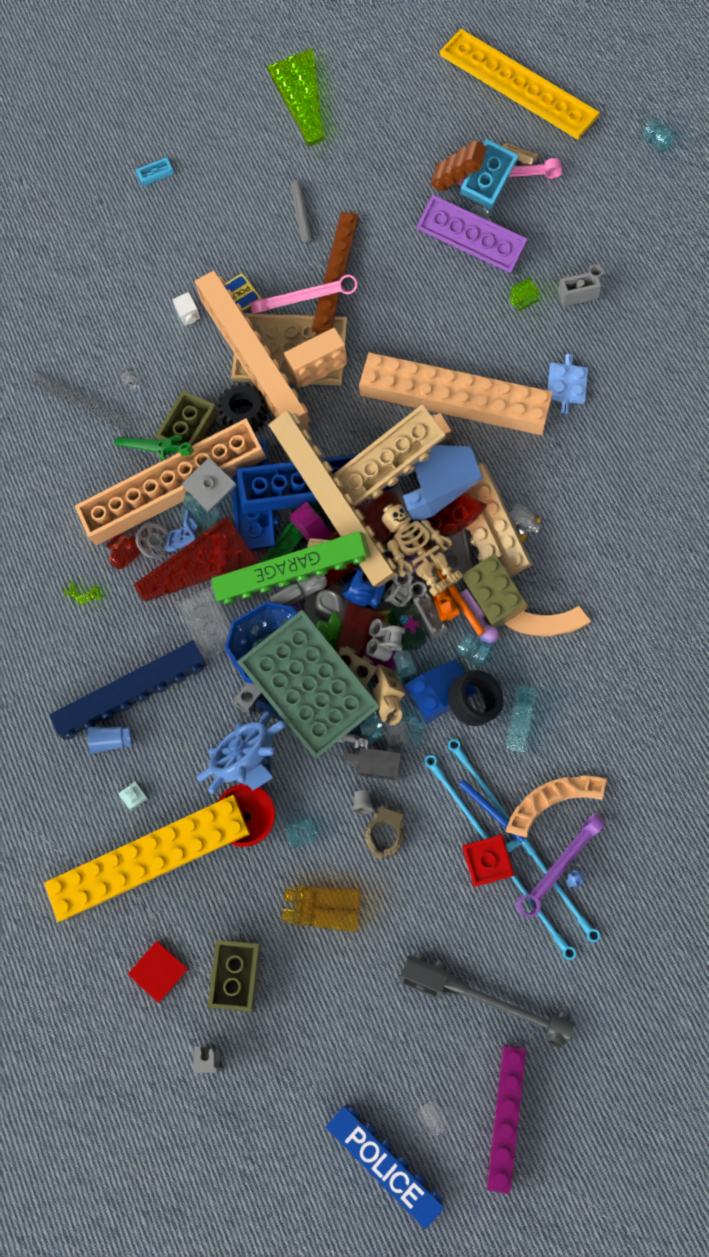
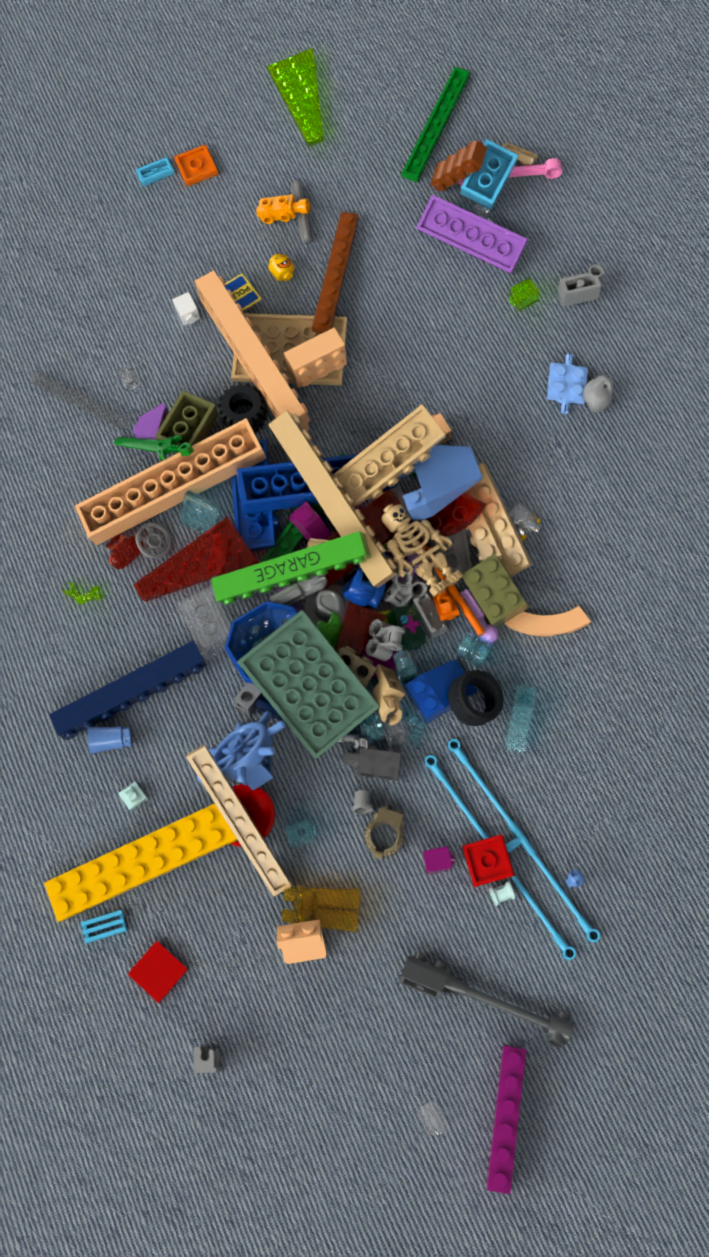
(86, 932): none -> medium azure tile
(150, 422): none -> medium lavender slope
(180, 537): medium blue piece -> none
(196, 165): none -> orange tile
(209, 485): light grey plate -> none
(234, 976): olive brick -> none
(238, 820): none -> tan plate
(281, 208): none -> light orange brick
(281, 267): none -> yellow head
(301, 295): bright pink piece -> none
(301, 941): none -> light nougat bracket
(385, 1166): blue brick -> none
(435, 124): none -> green tile
(438, 860): none -> magenta brick
(455, 393): light nougat brick -> none
(487, 806): blue bar -> none
(502, 893): none -> light aqua bush
(519, 84): yellow plate -> none
(550, 794): light nougat tile -> none
(589, 829): medium lavender piece -> none
(598, 393): none -> light grey hair
(658, 134): clear light blue wheel -> none

